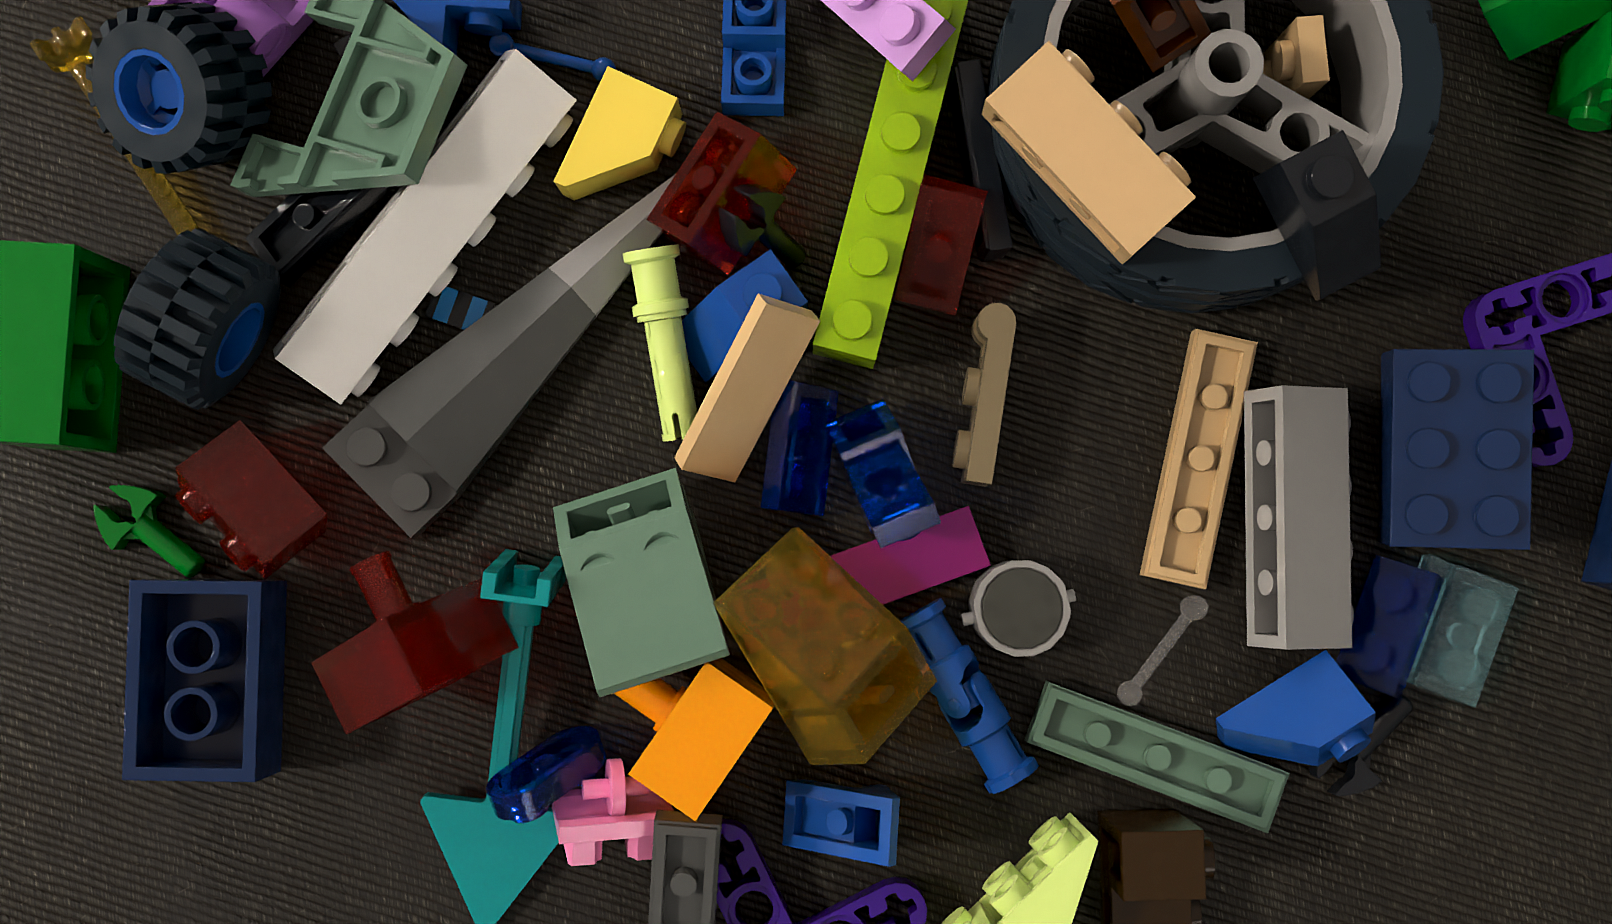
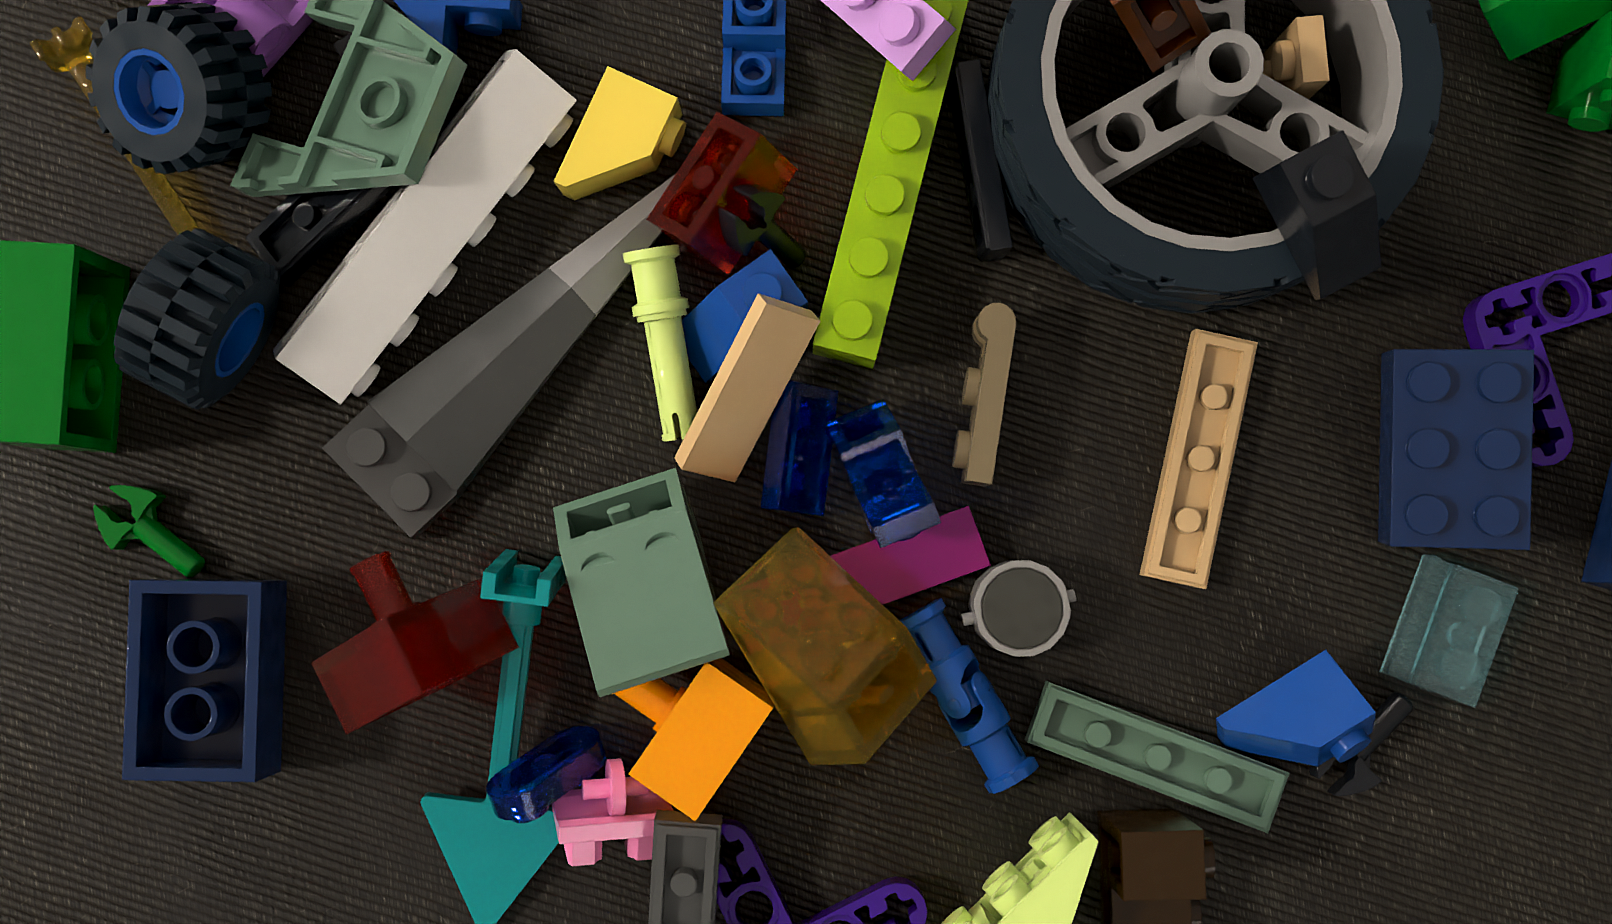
(249, 500): clear red brick -> none
(457, 308): sticker -> none
(504, 42): blue hinge -> none
(842, 820): blue slope -> none
(940, 244): clear red plate -> none
(1088, 150): tan brick -> none
(1191, 608): clear hinge -> none
(1298, 518): light grey brick -> none
(1389, 625): clear blue plate -> none

